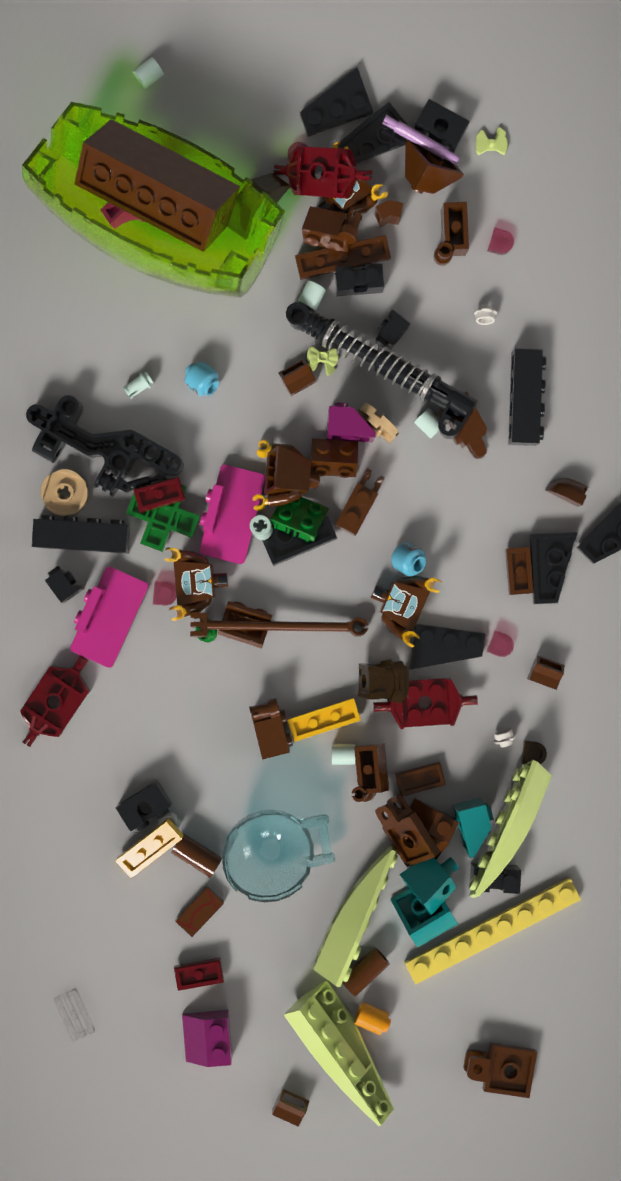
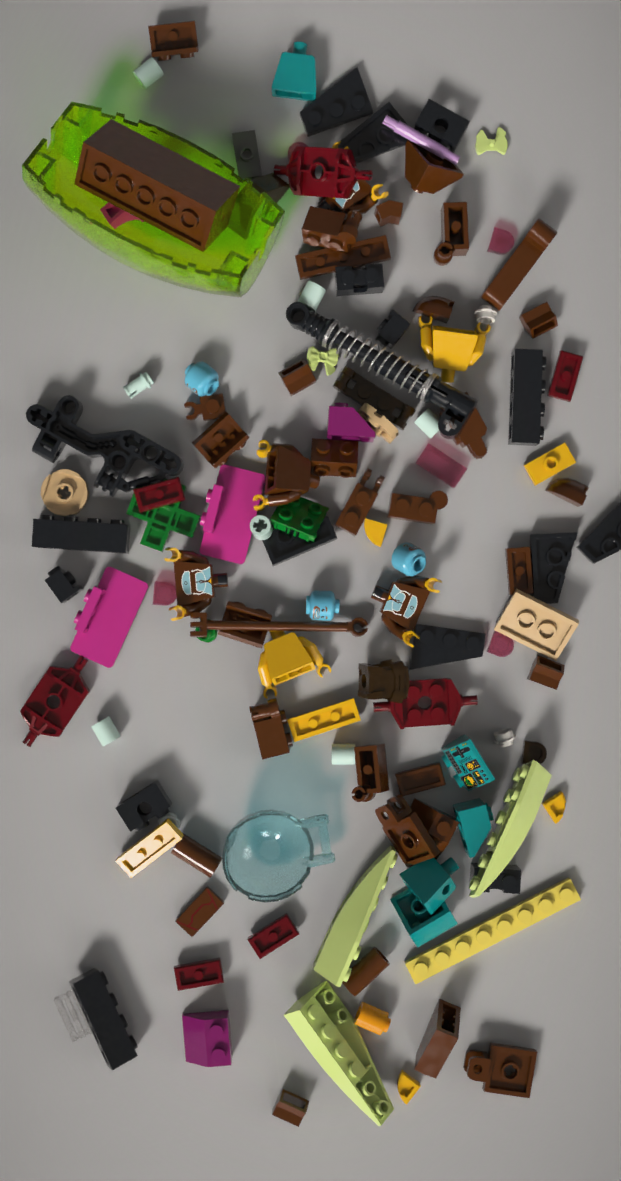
(103, 1018): none -> black brick
(106, 731): none -> light aqua piece
(173, 40): none -> reddish brown bracket
(211, 407): none -> reddish brown plate
(221, 440): none -> reddish brown bracket
(247, 154): none -> dark grey plate
(273, 936): none -> dark red plate
(287, 658): none -> yellow torso
(296, 75): none -> teal torso
(322, 605): none -> medium azure head
(369, 393): none -> dark brown plate
(375, 531): none -> yellow tile
(407, 1086): none -> yellow tile
(416, 508): none -> reddish brown hinge
(437, 307): none -> reddish brown brick
(438, 1039): none -> reddish brown slope
(441, 466): none -> clear pink tile
(452, 347): none -> yellow torso
(467, 763): none -> slope
(519, 264): none -> reddish brown beam
(536, 624): none -> tan plate
(539, 320): none -> reddish brown piece
(549, 464): none -> yellow plate
(555, 806): none -> yellow tile
(565, 376): none -> dark red plate

